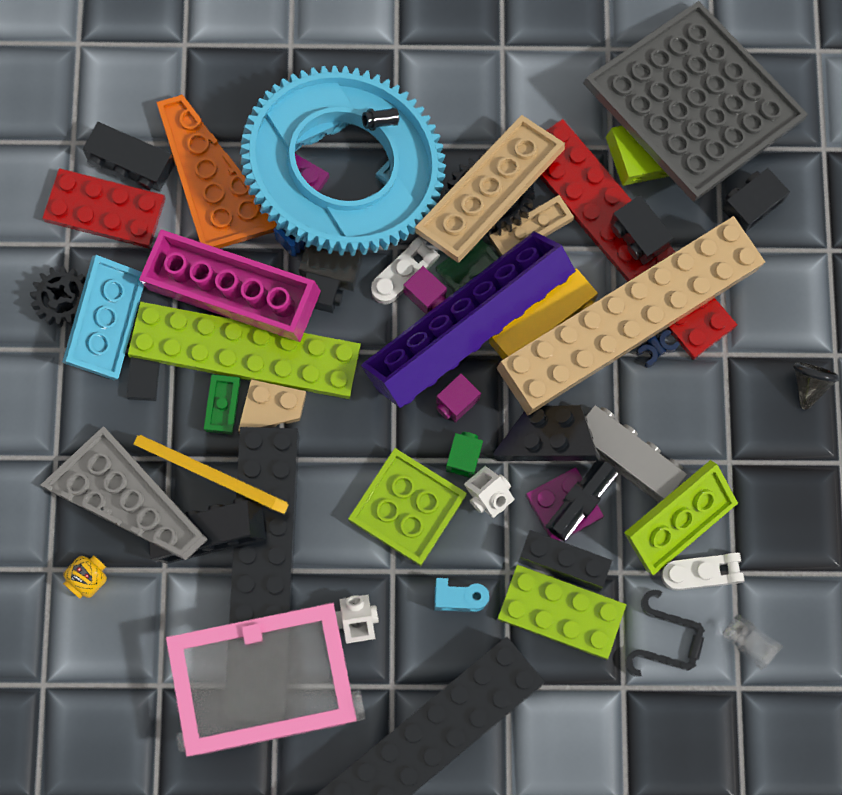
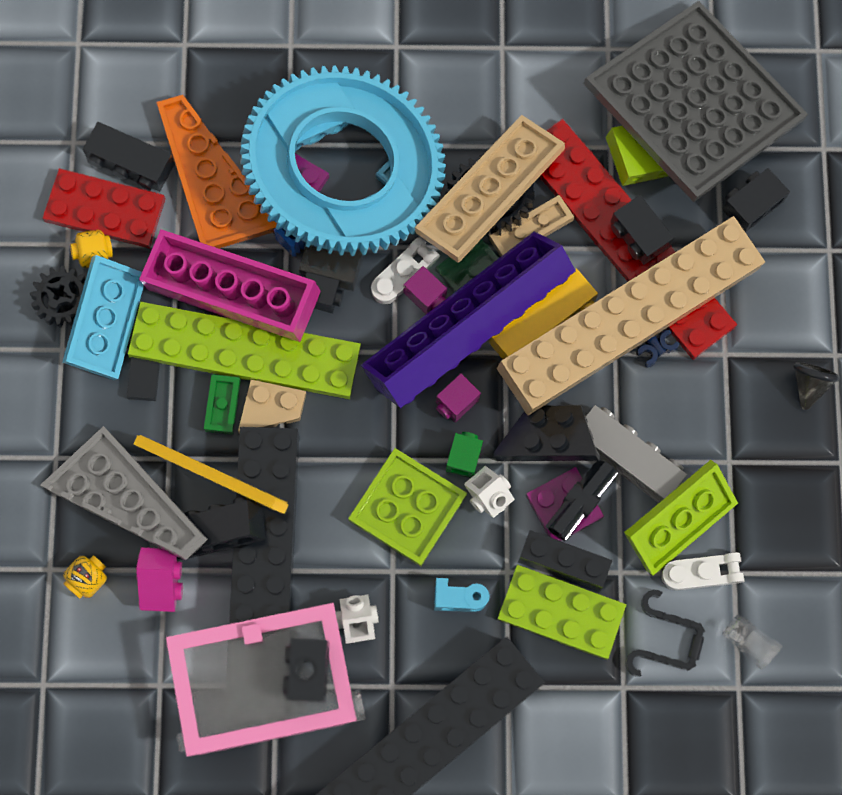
(90, 244): none -> yellow head
(158, 580): none -> dark pink brick
(314, 688): none -> black brick
(380, 118): black pin -> none

